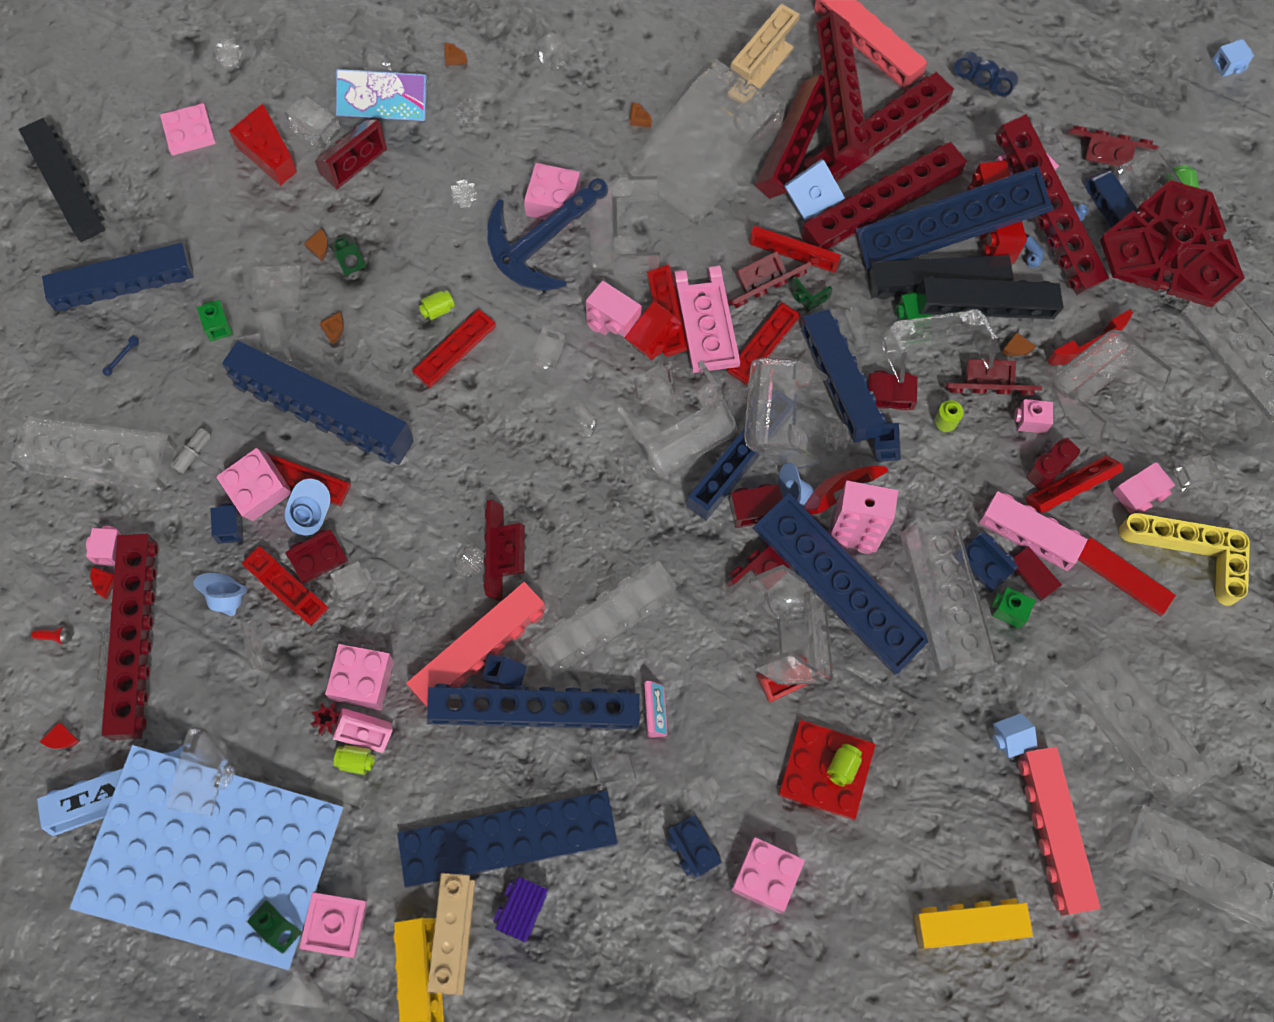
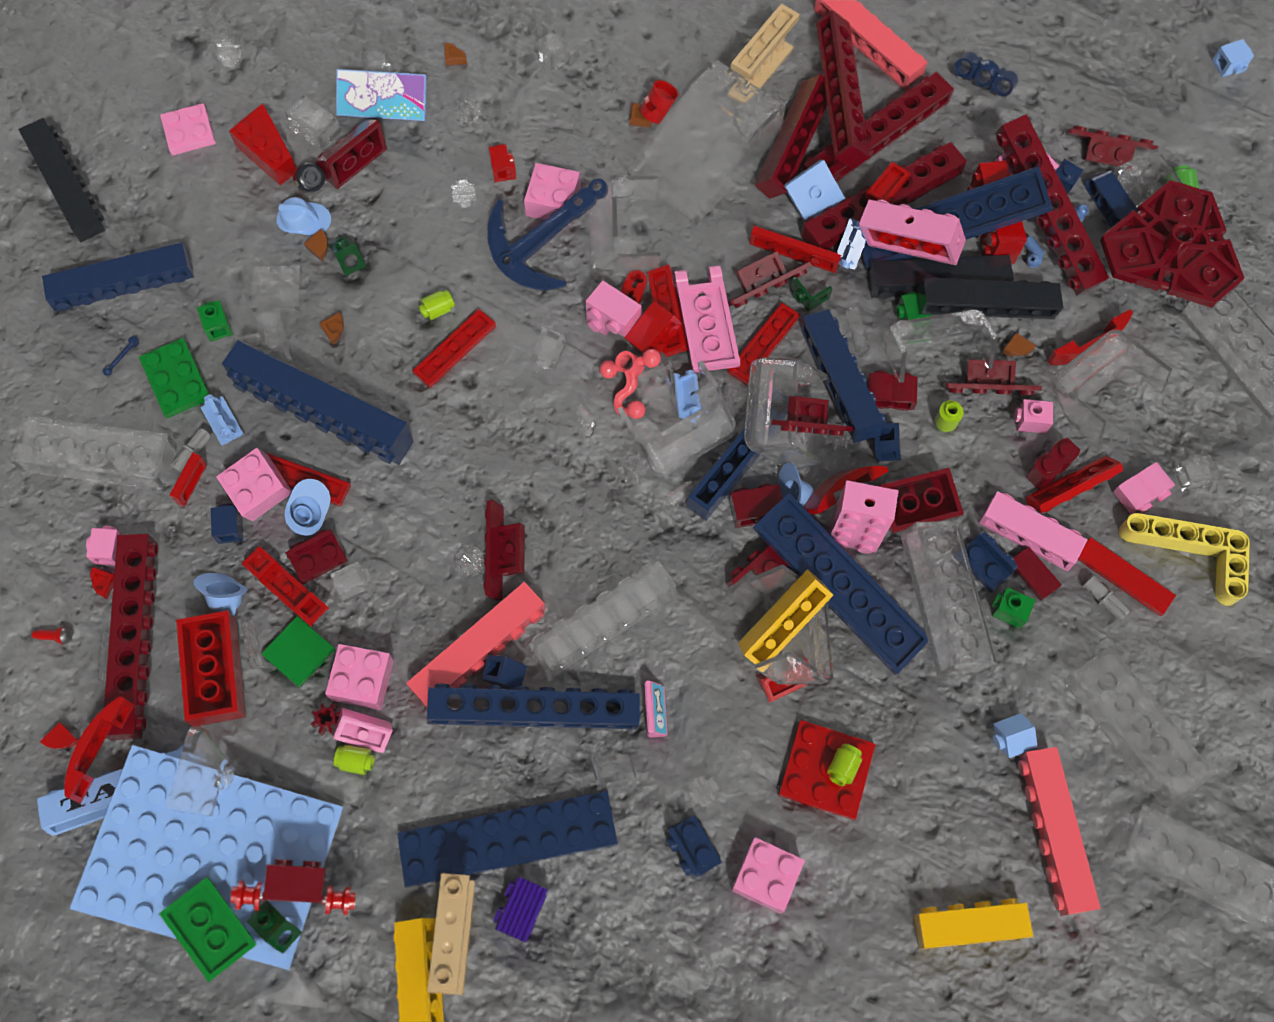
(76, 780): none -> red slope
(174, 378): none -> green plate
(188, 479): none -> red tile
(208, 929): none -> green plate
(210, 669): none -> red brick
(221, 419): none -> light blue hinge
(293, 884): none -> dark red brick
(298, 652): none -> green tile
(302, 217): none -> light blue piece
(309, 177): none -> black head
(333, 925): bright pink plate -> none
(502, 163): none -> red brick
(609, 369): none -> coral piece
(628, 289): none -> red beam
(658, 101): none -> red wheel
(680, 494): none -> clear pin
(684, 388): none -> light blue hinge
(785, 618): none -> yellow brick
(807, 415): none -> dark red bracket
(851, 245): none -> light blue hinge
(888, 183): none -> red tile
(913, 231): none -> bright pink brick
(925, 499): none -> dark red slope
(1068, 174): none -> dark blue brick
(1106, 598): none -> light grey axle

